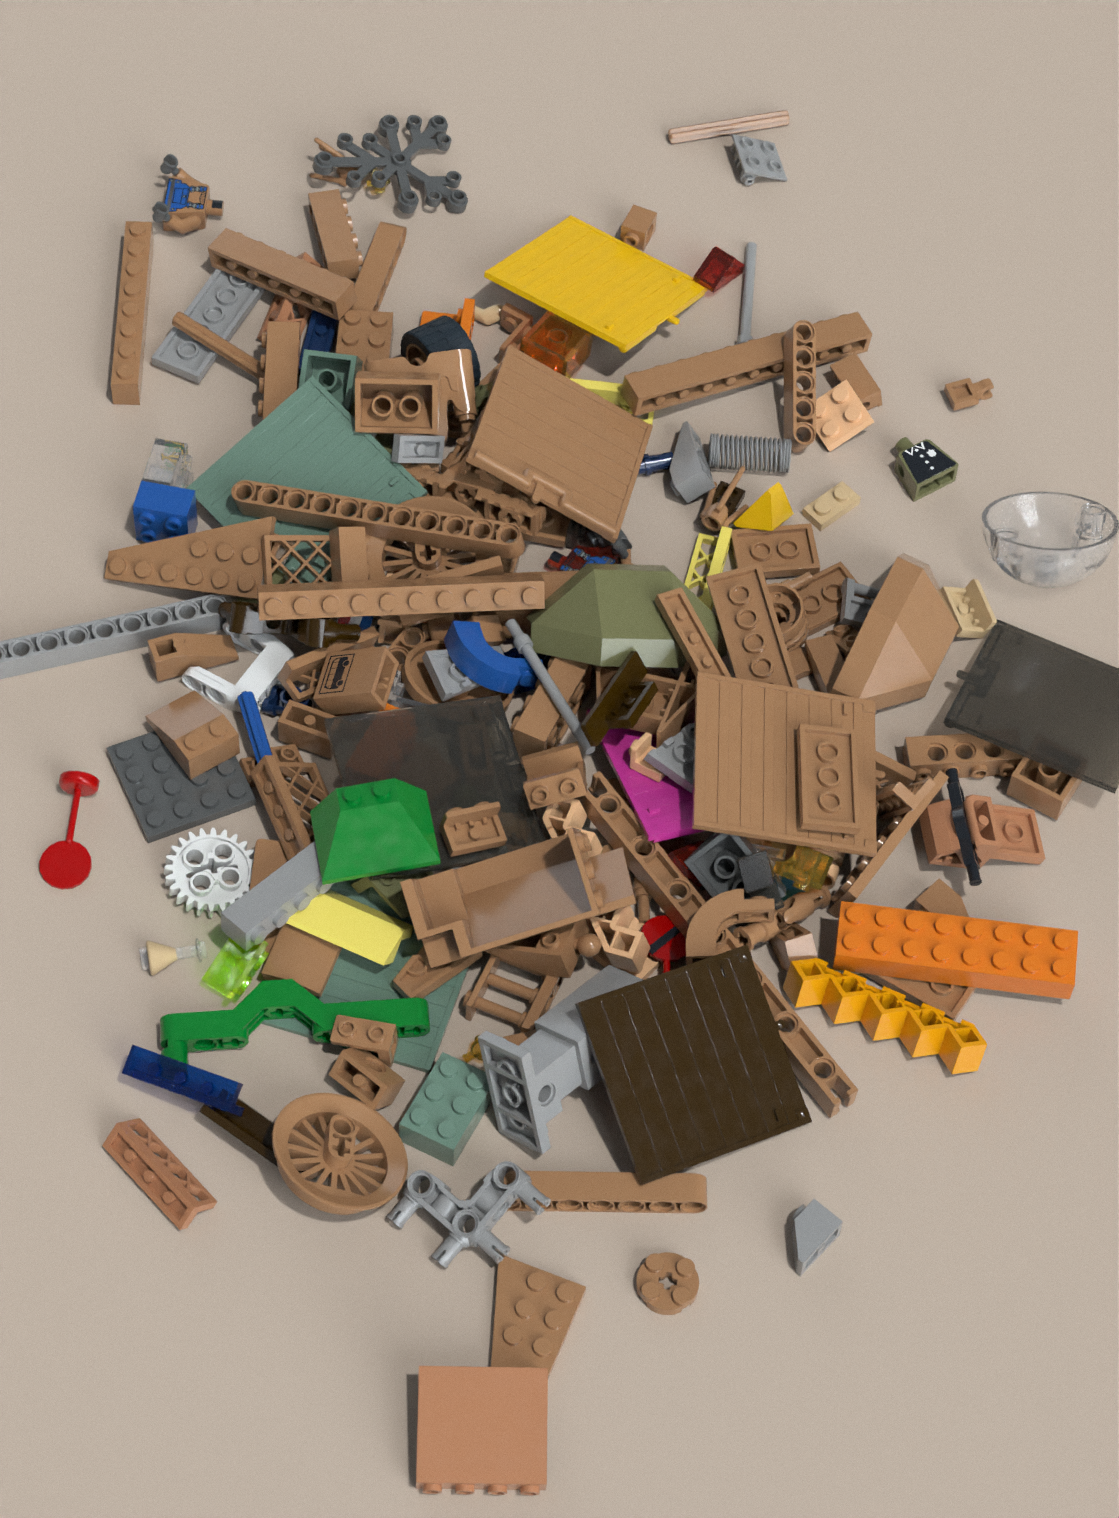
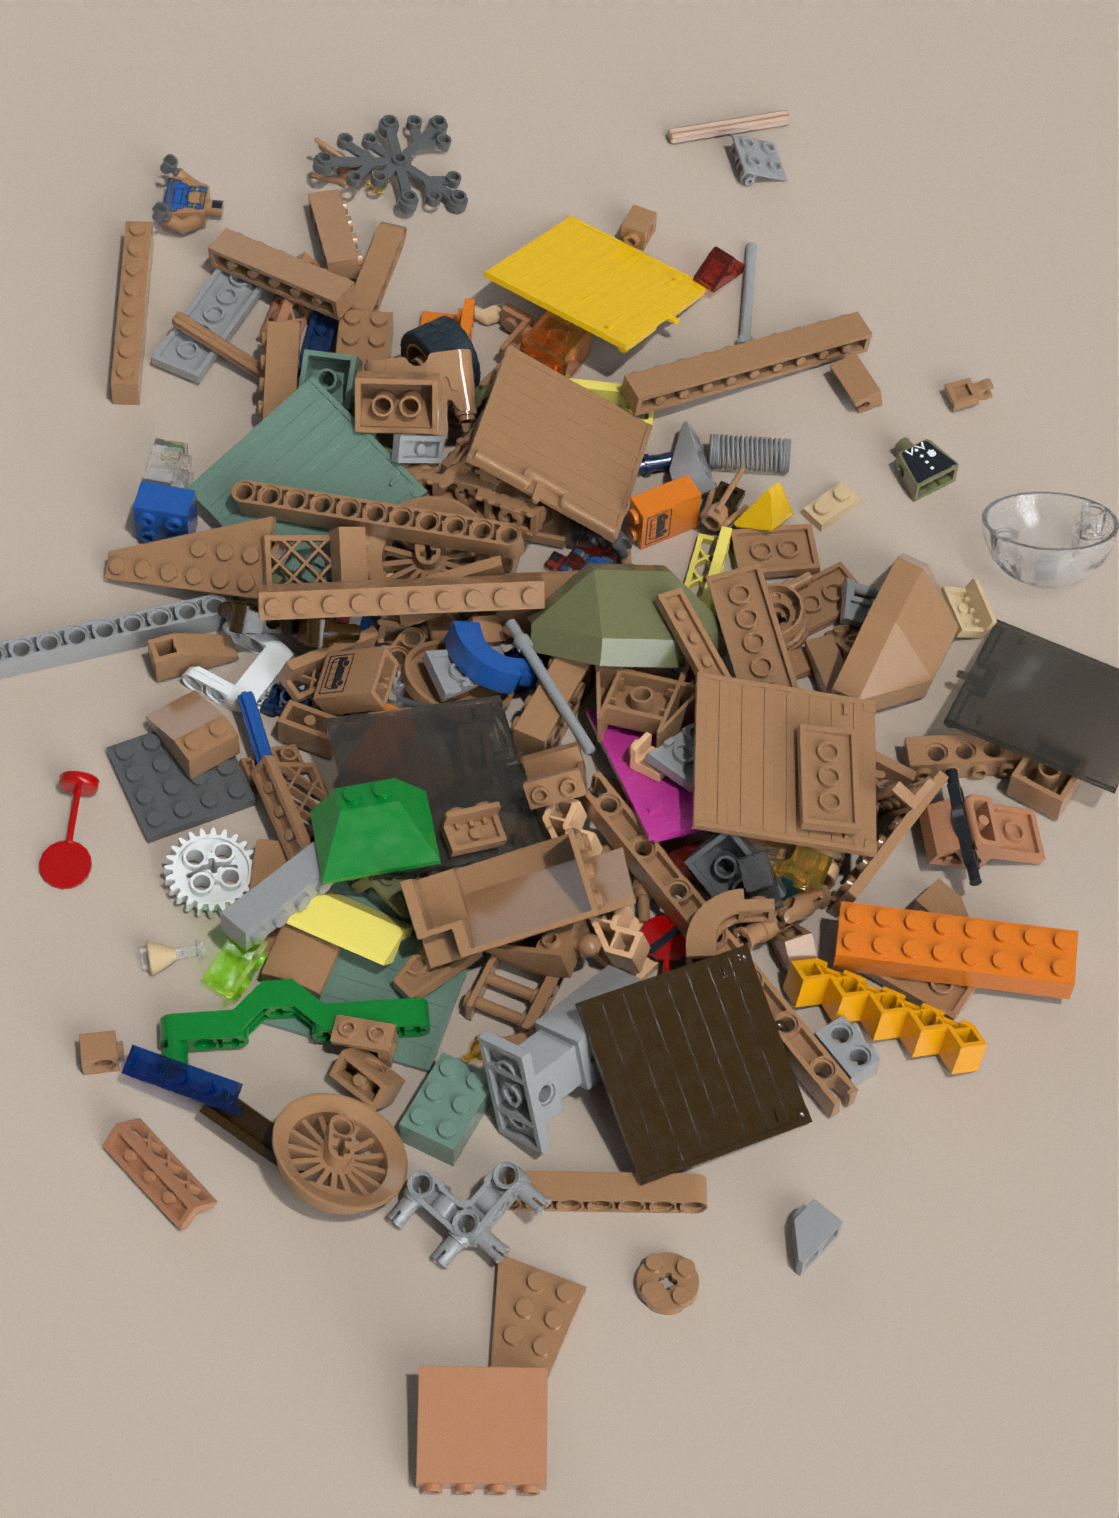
(100, 1052): none -> medium nougat brick
(621, 701): dark brown bracket -> none
(663, 512): none -> orange brick
(804, 375): medium nougat beam -> none
(840, 415): light nougat plate -> none
(852, 1049): none -> light grey brick

